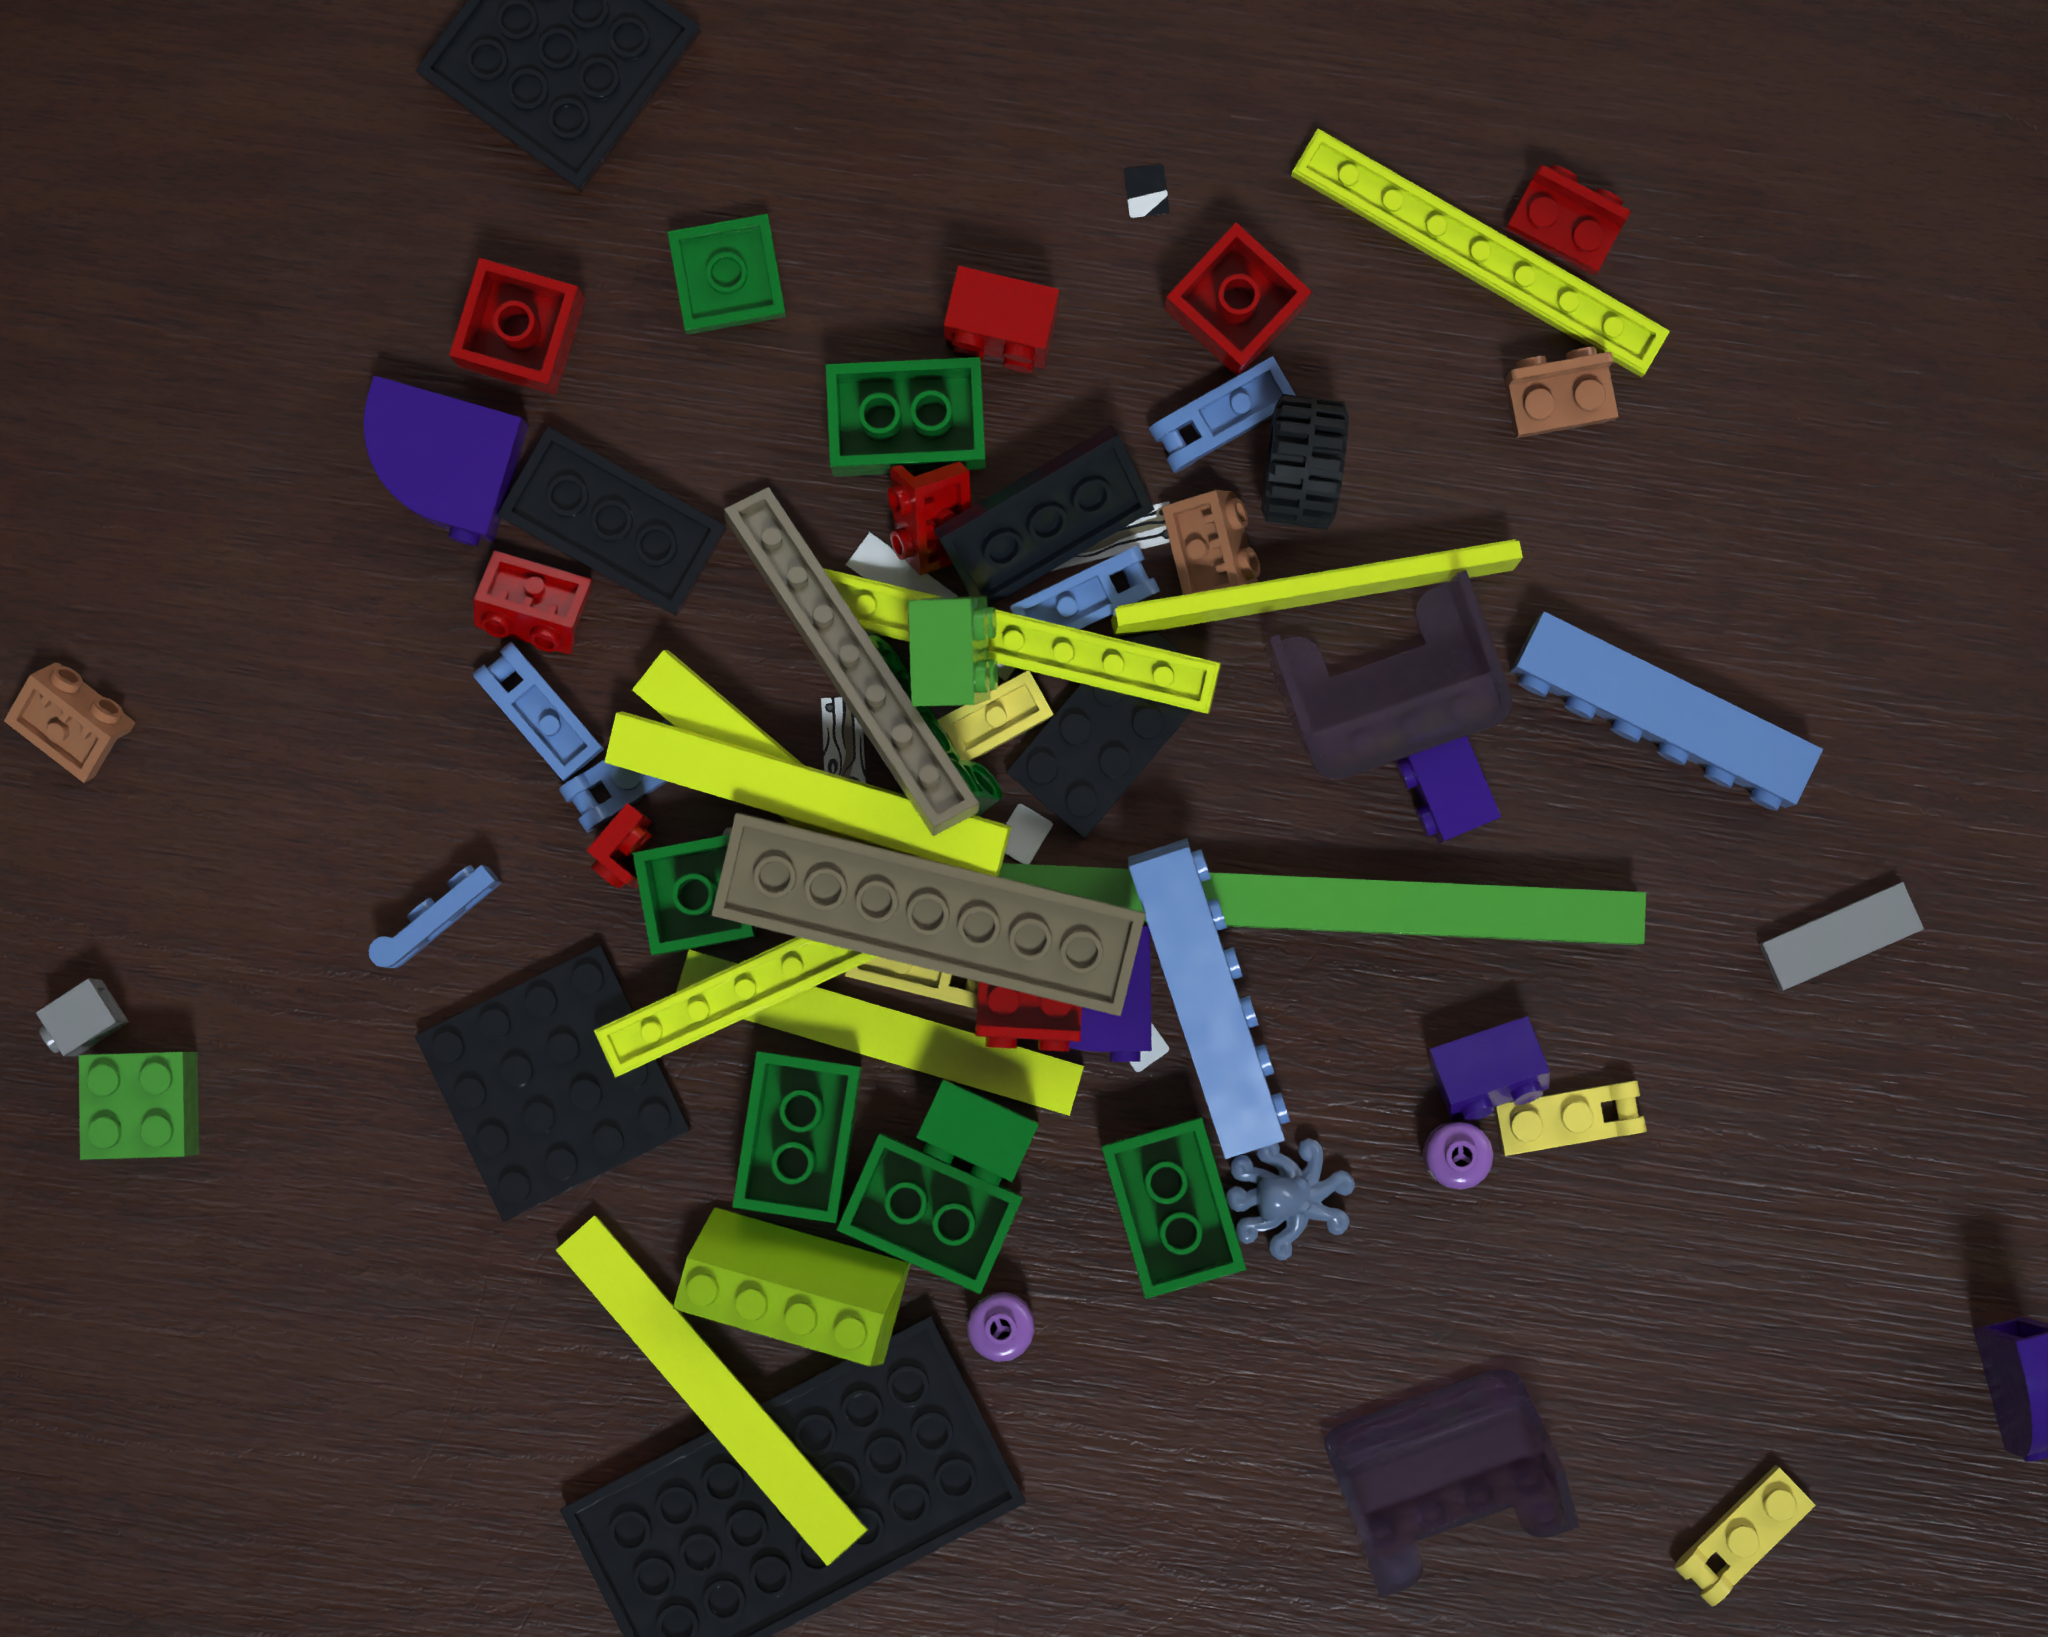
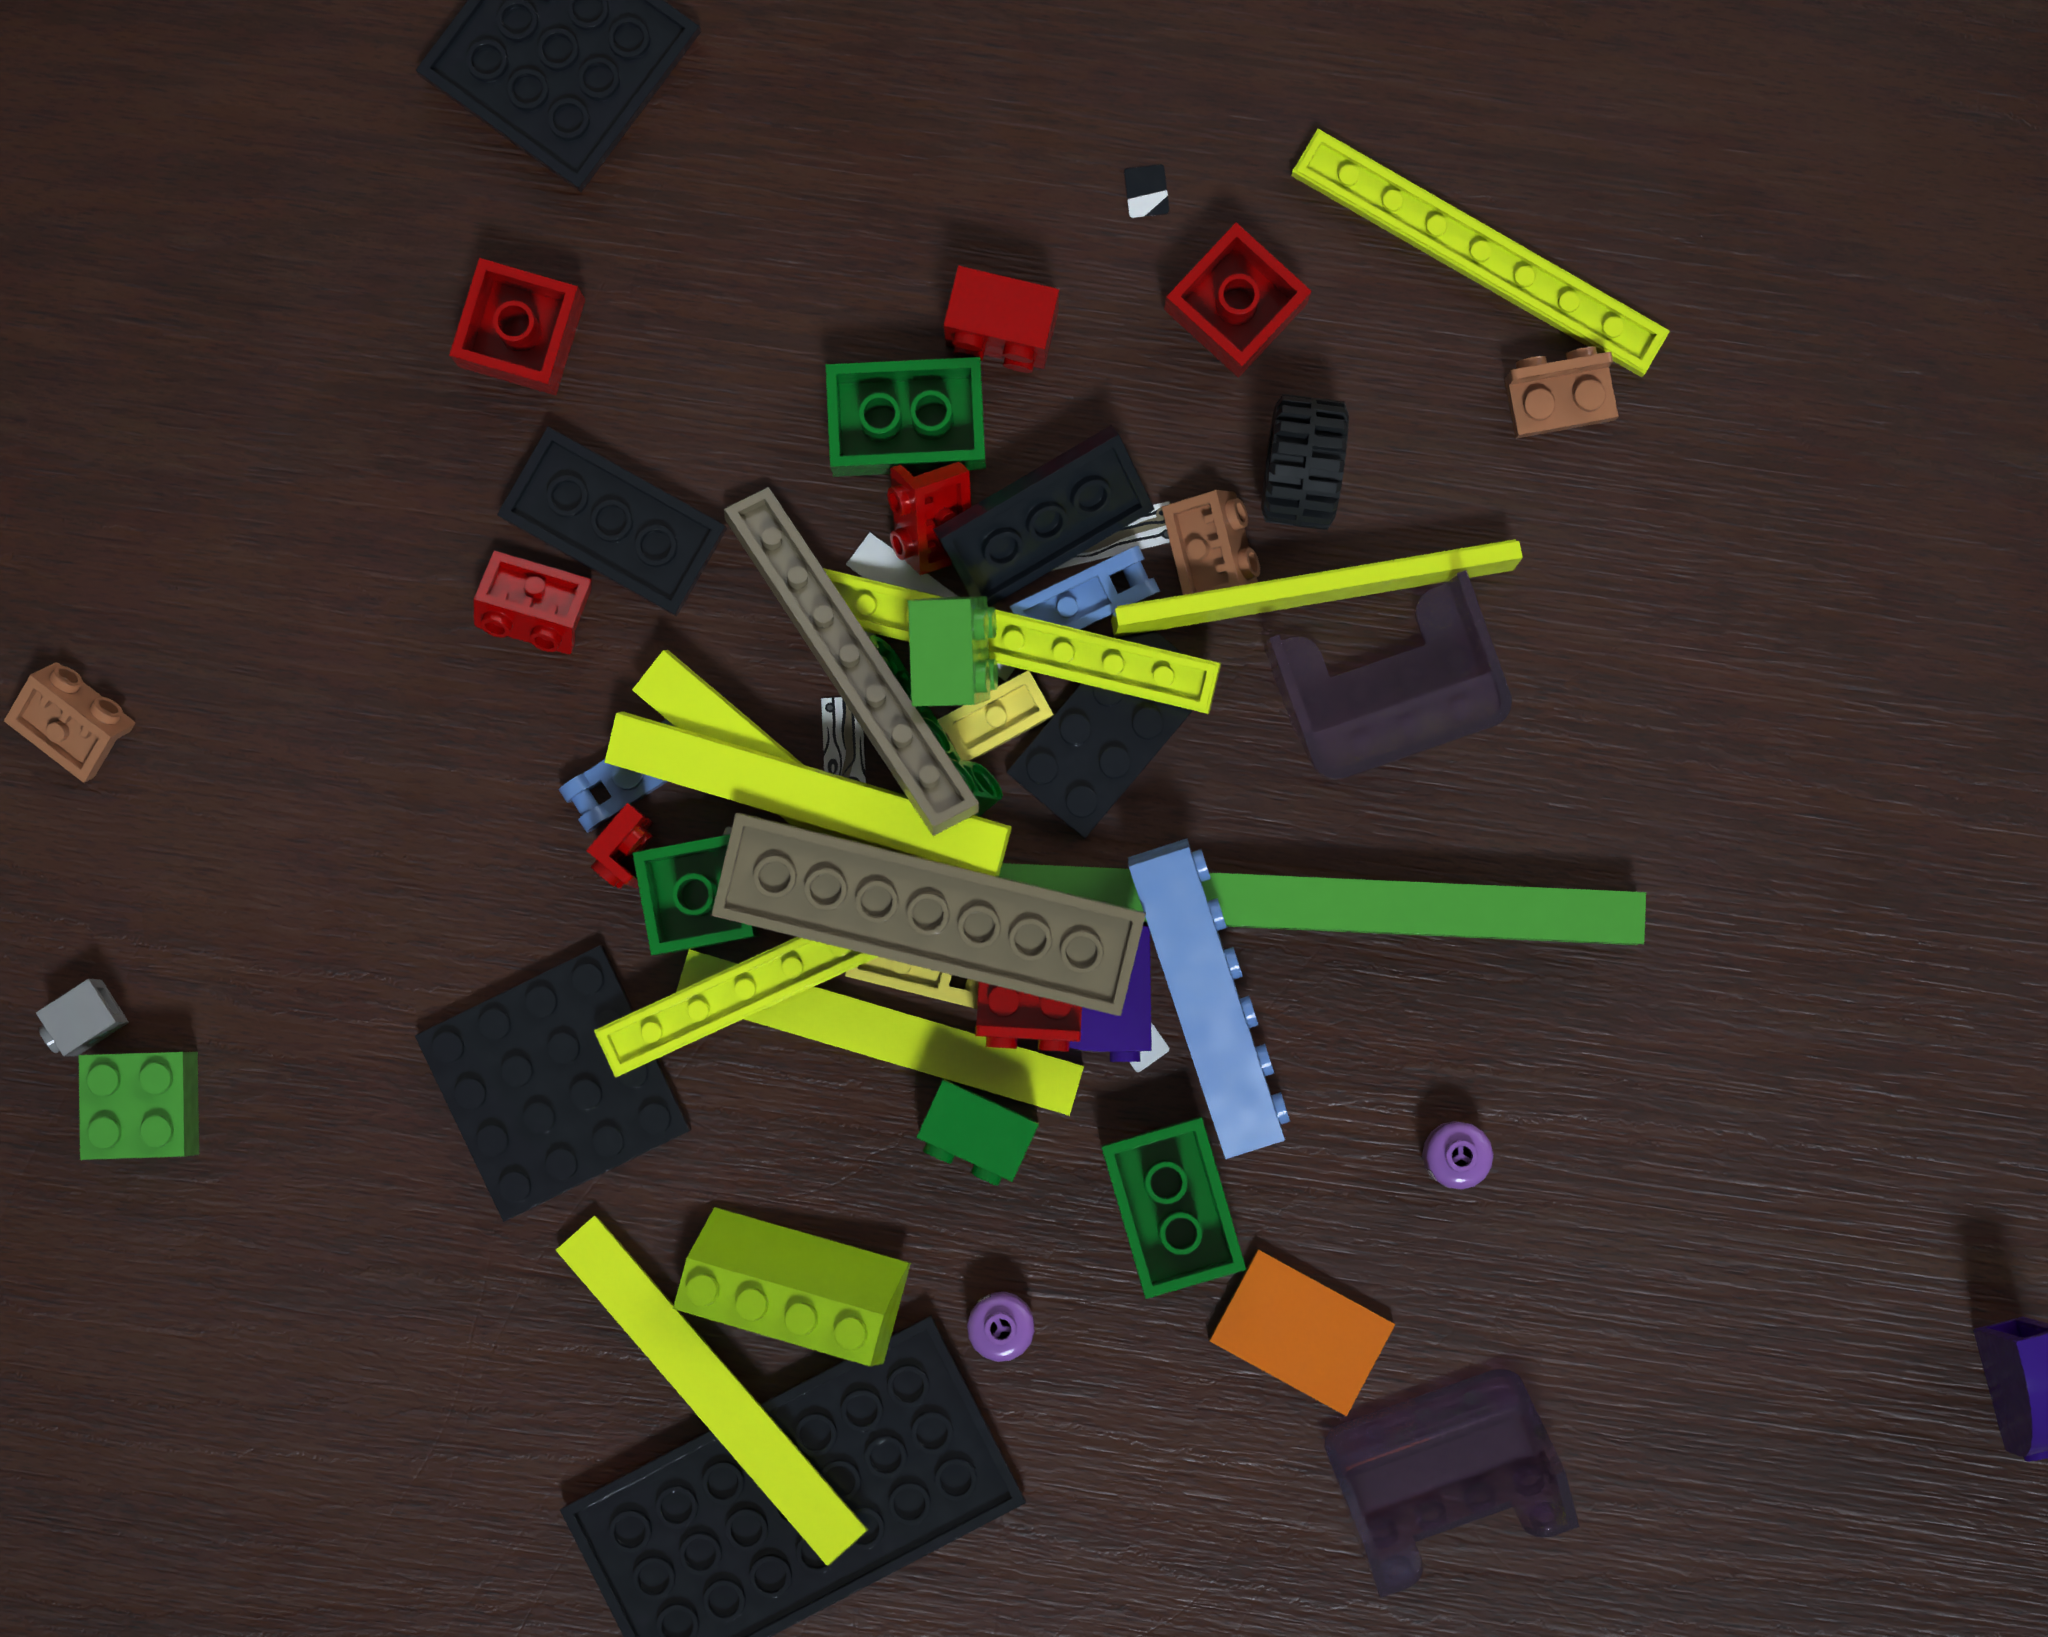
(433, 918): medium blue plate -> none
(443, 456): dark purple brick -> none
(539, 713): medium blue plate -> none
(726, 274): green plate -> none
(797, 1137): green brick -> none
(929, 1213): green brick -> none
(1026, 834): white sticker -> none
(1222, 414): medium blue plate -> none
(1287, 1196): sand blue animal -> none
(1301, 1332): none -> orange tile
(1450, 789): dark purple brick -> none
(1490, 1070): dark purple brick -> none
(1568, 1118): light yellow plate -> none
(1569, 218): red bracket -> none
(1665, 711): medium blue brick -> none
(1745, 1534): light yellow plate -> none
(1841, 936): light grey tile -> none

